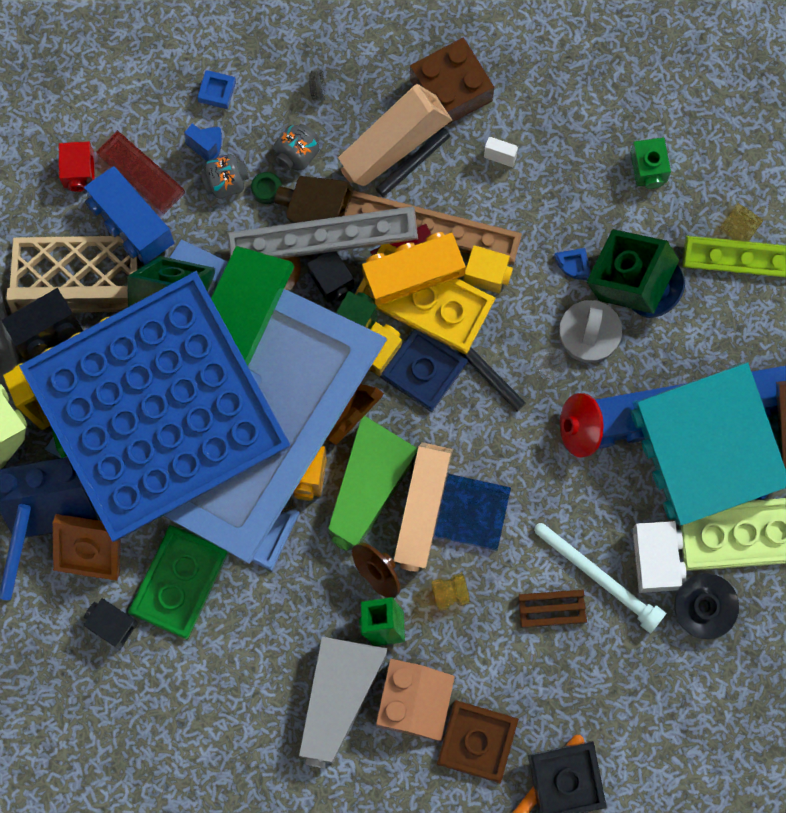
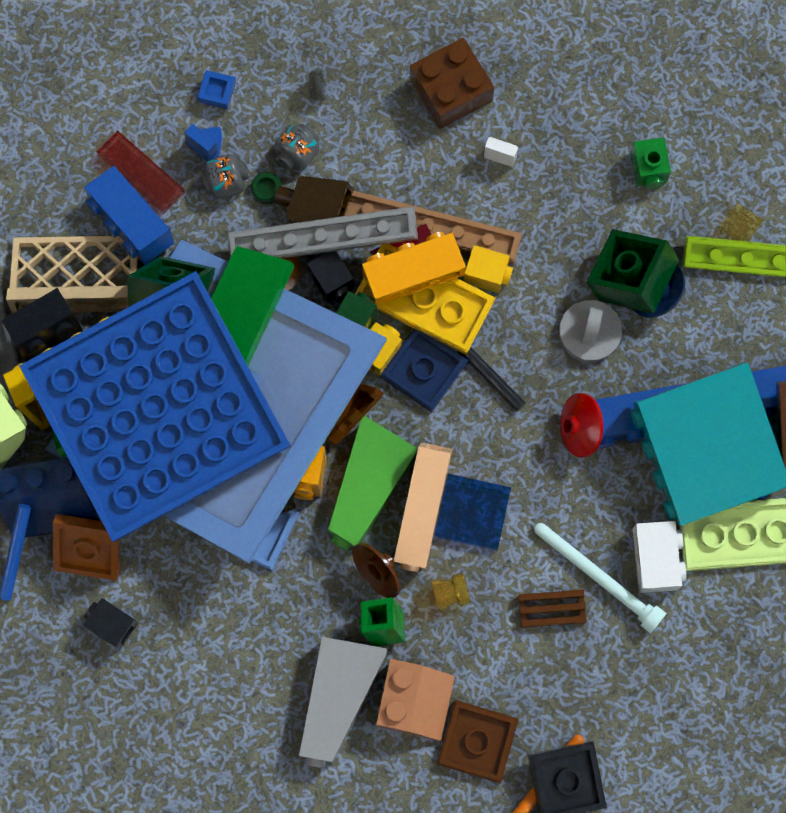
(76, 165): red brick -> none
(178, 582): green tile -> none
(394, 135): light nougat slope -> none
(412, 162): black bar -> none
(574, 263): blue tile -> none
(721, 601): black dish -> none

